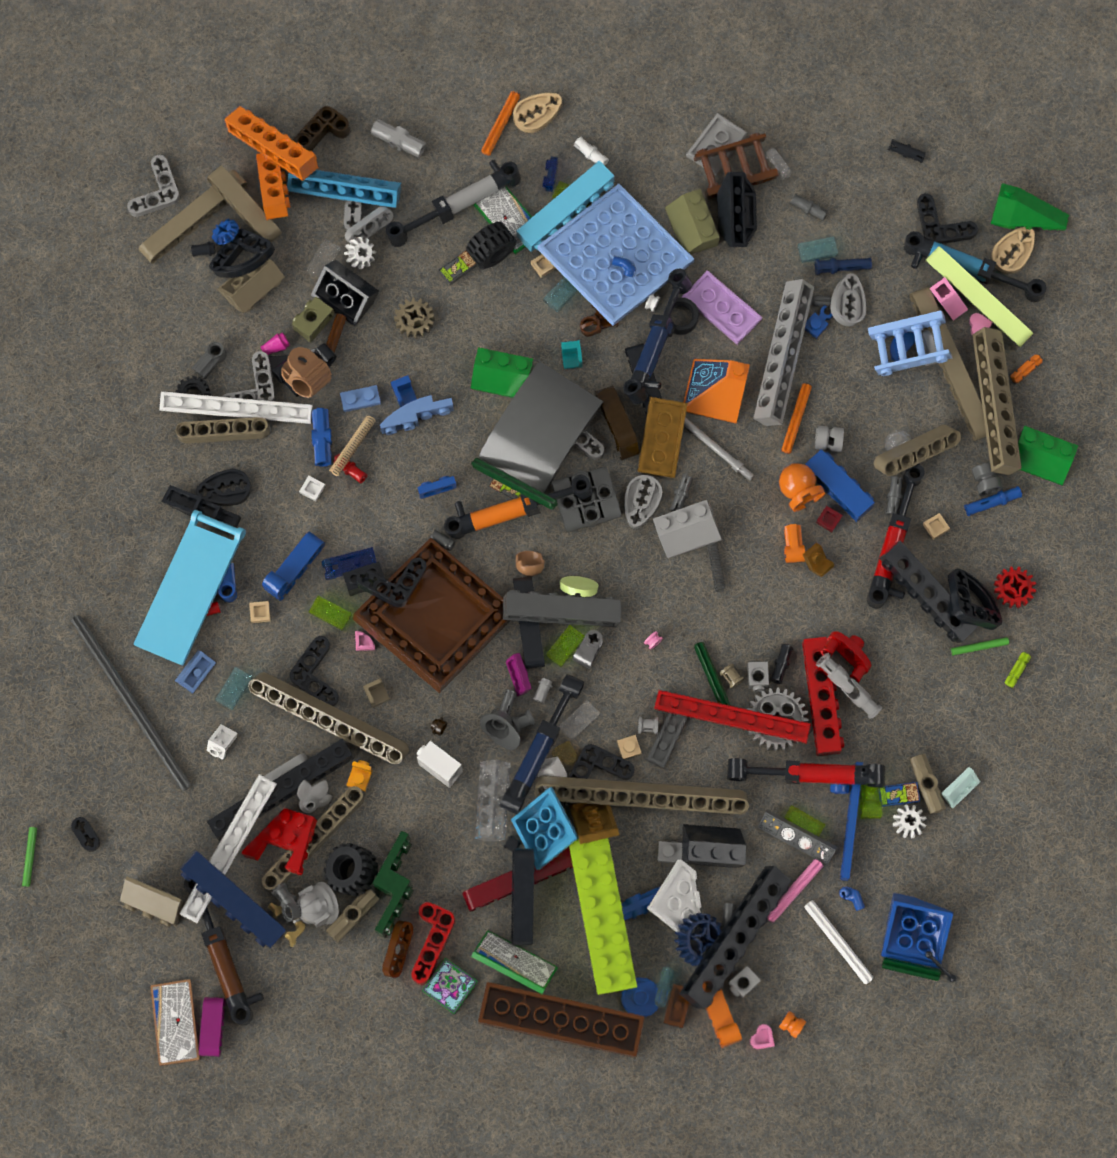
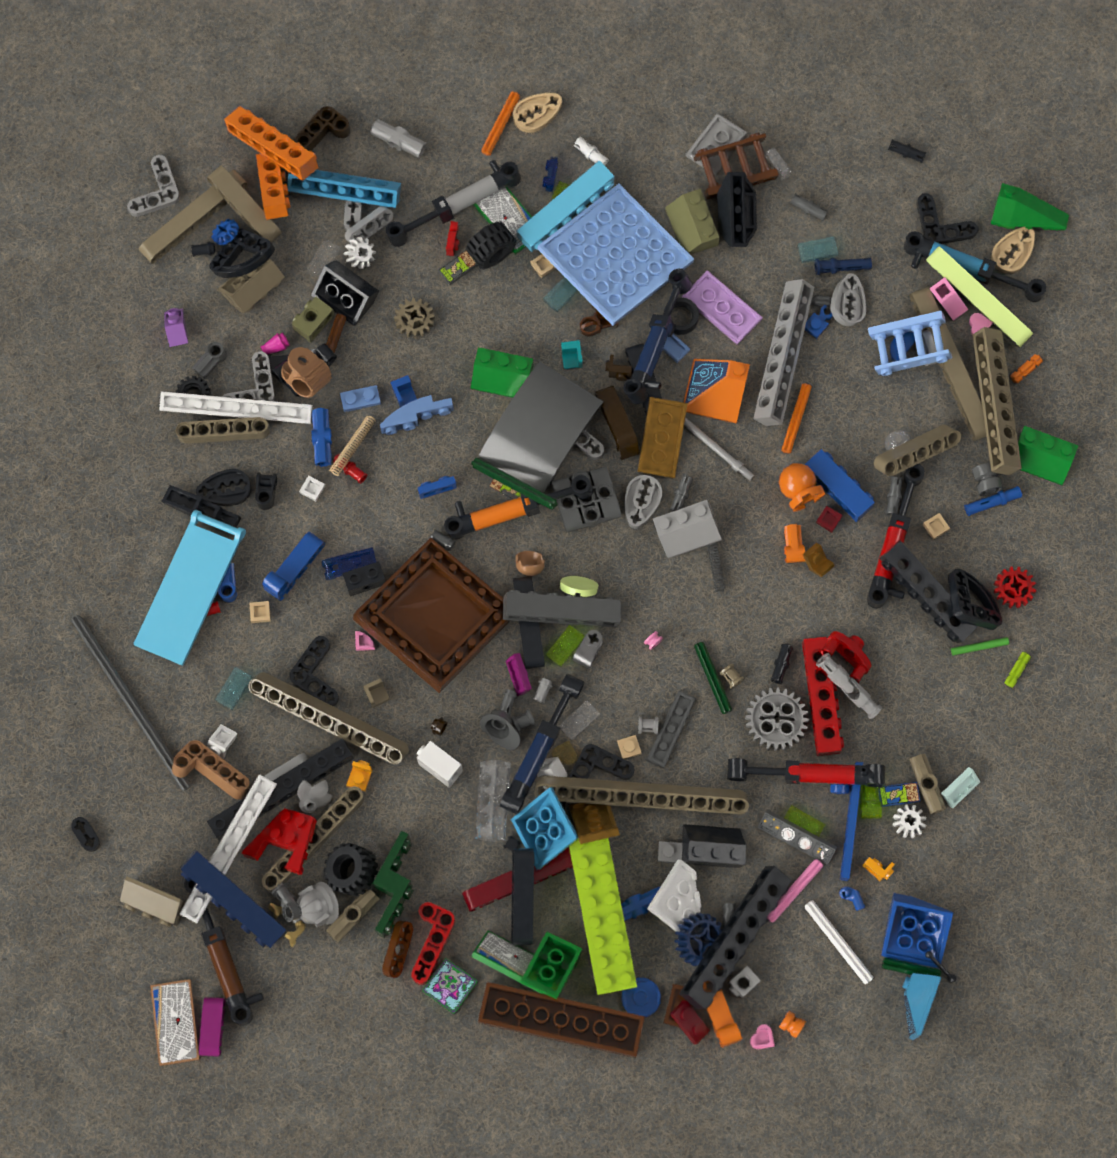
(29, 856): bright green piece -> none
(175, 327): none -> medium lavender slope
(195, 671): medium blue slope -> none
(235, 784): none -> medium nougat beam
(265, 487): none -> black piece
(330, 613): clear neon green plate -> none
(398, 589): black beam -> none
(452, 241): none -> red plate
(552, 965): none -> green slope
(619, 372): none -> dark brown bracket
(626, 264): blue arm -> none
(652, 302): white bush -> none
(664, 986): clear light blue axle -> none
(675, 348): none -> medium blue tile
(689, 1022): none -> dark red plate
(732, 716): red tile -> none
(760, 668): light grey brick -> none
(822, 438): light grey wheel -> none
(876, 869): none -> light orange bracket
(918, 998): none -> dark azure slope

